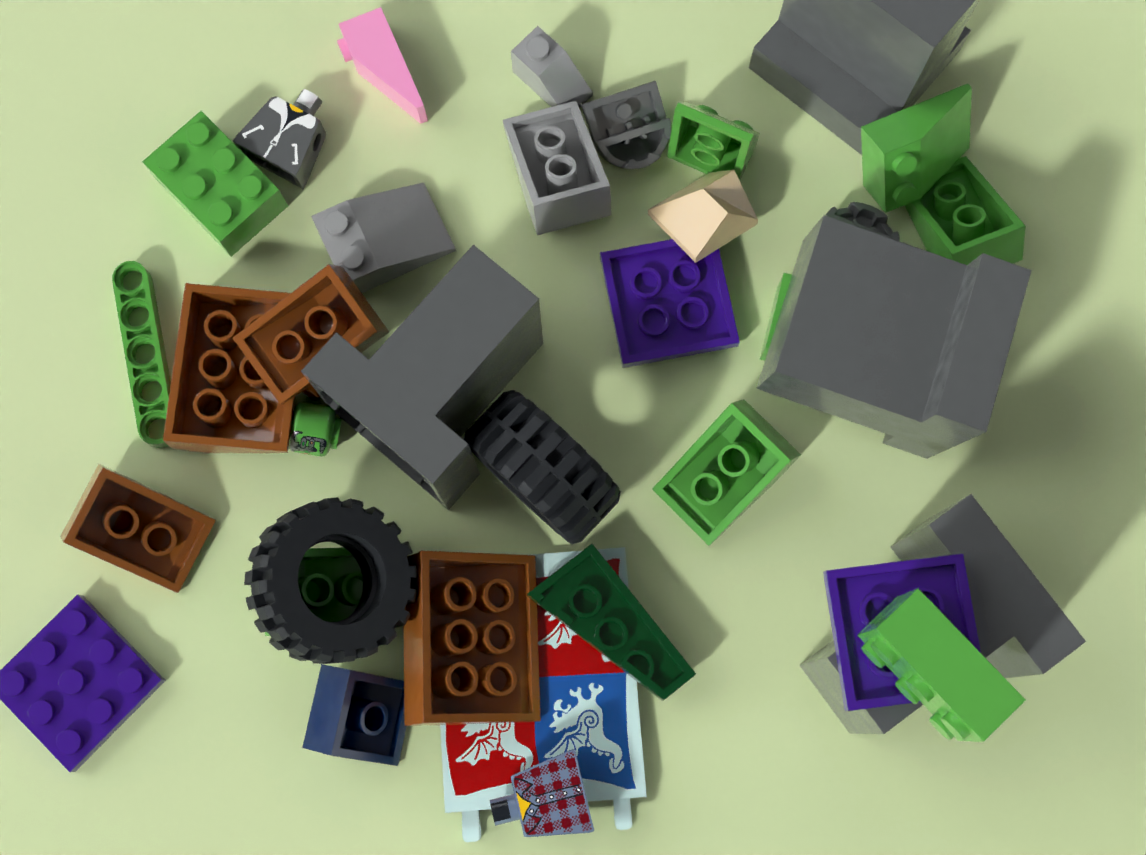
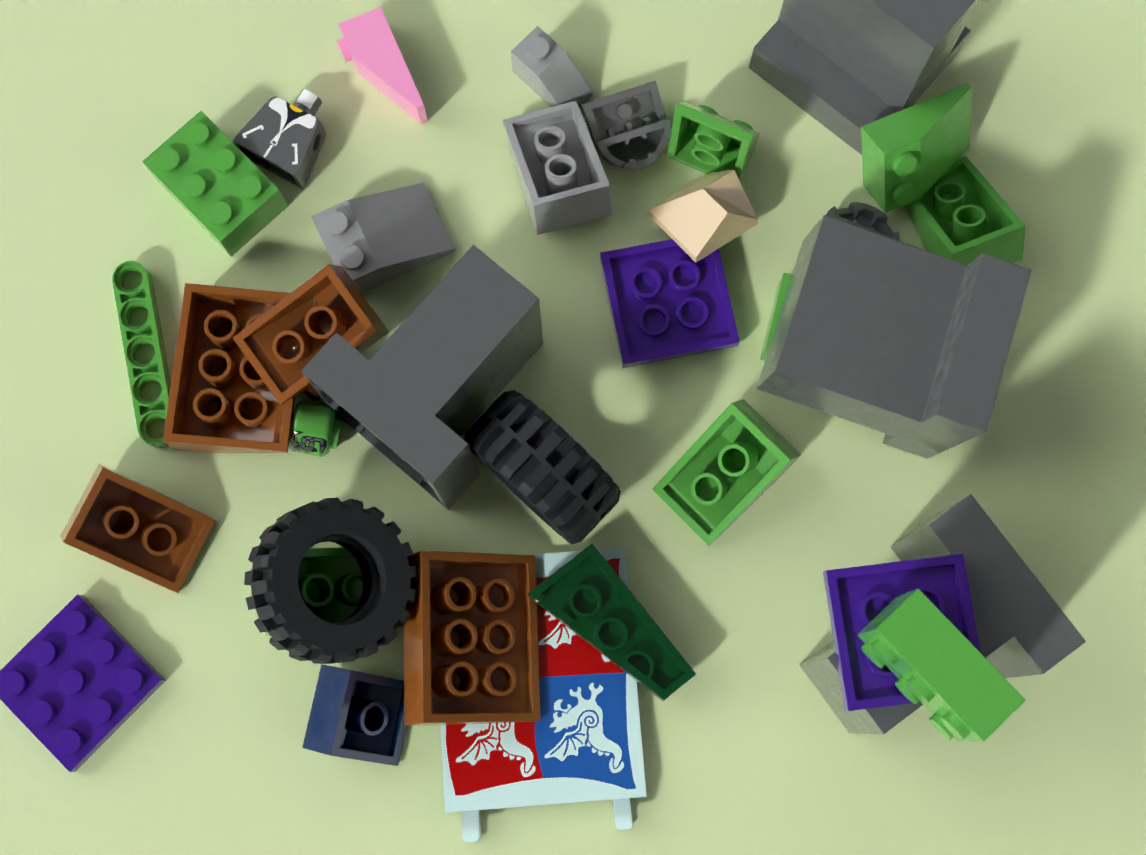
(547, 799): torso -> none

